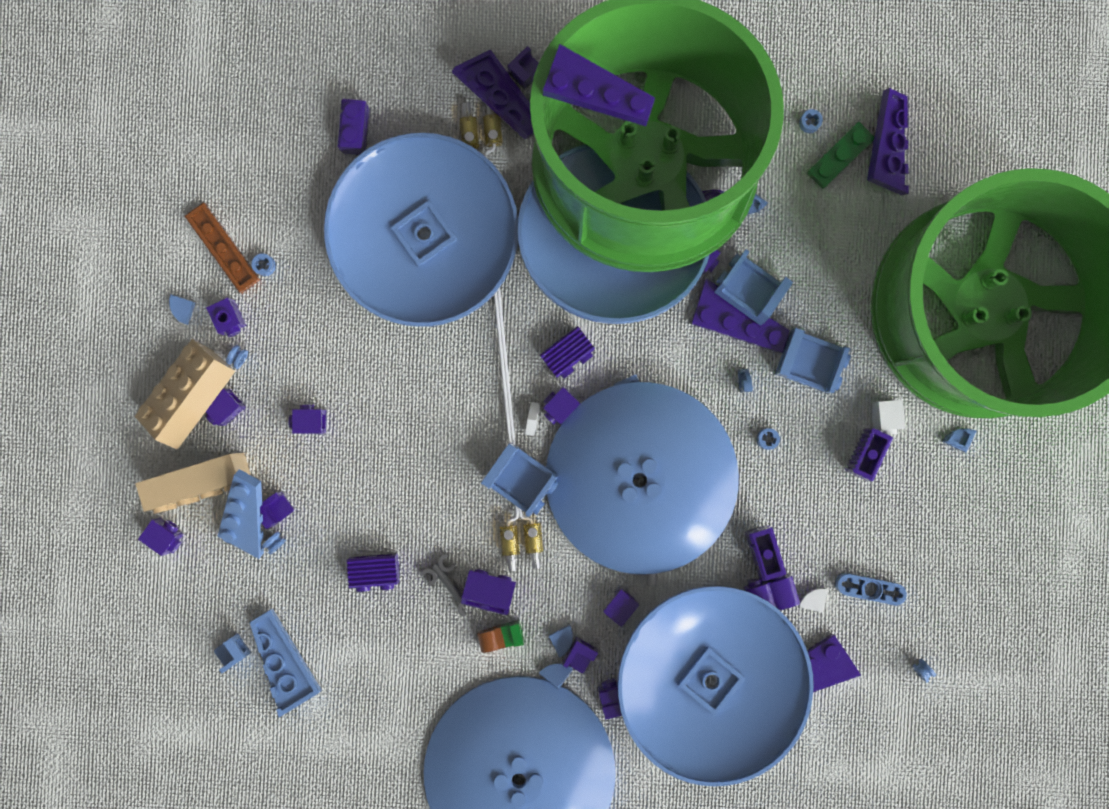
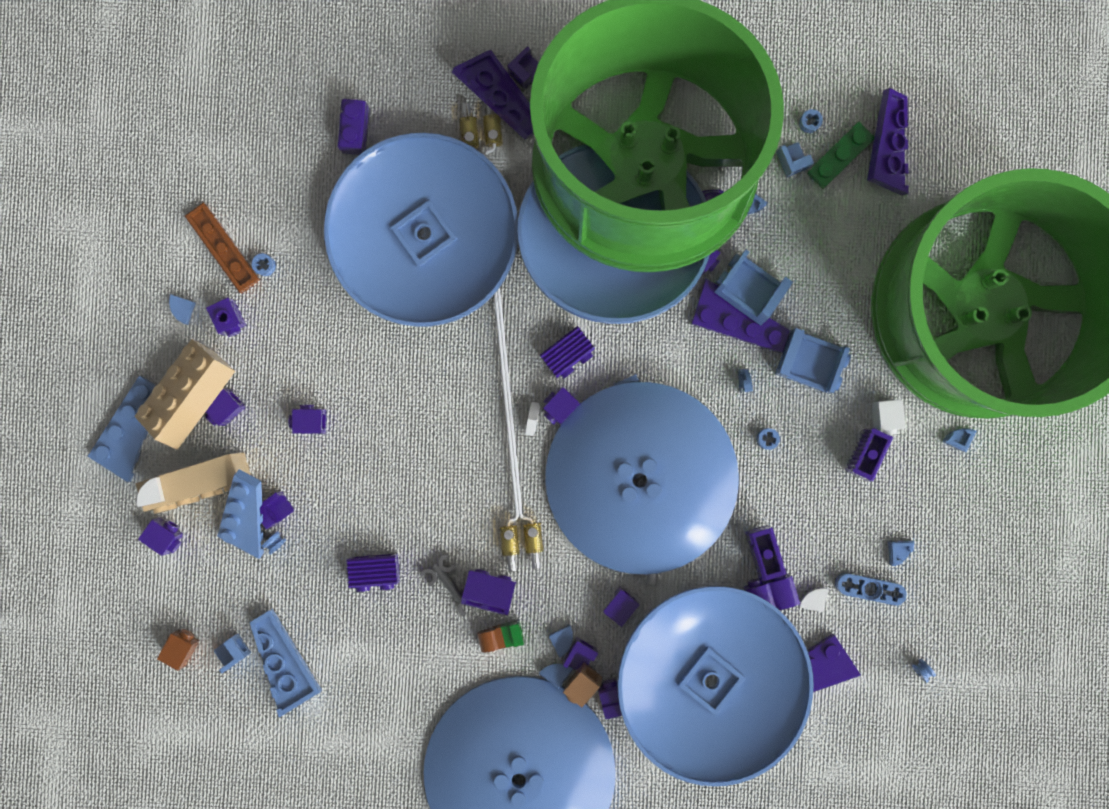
(122, 439): none -> medium blue wing
(150, 493): none -> white tile
(178, 649): none -> dark orange brick
(236, 357): medium blue bush -> none
(521, 479): medium blue panel -> none
(582, 685): none -> medium nougat brick
(594, 88): dark purple wing -> none
(793, 159): none -> medium blue panel
(899, 551): none -> medium blue tile

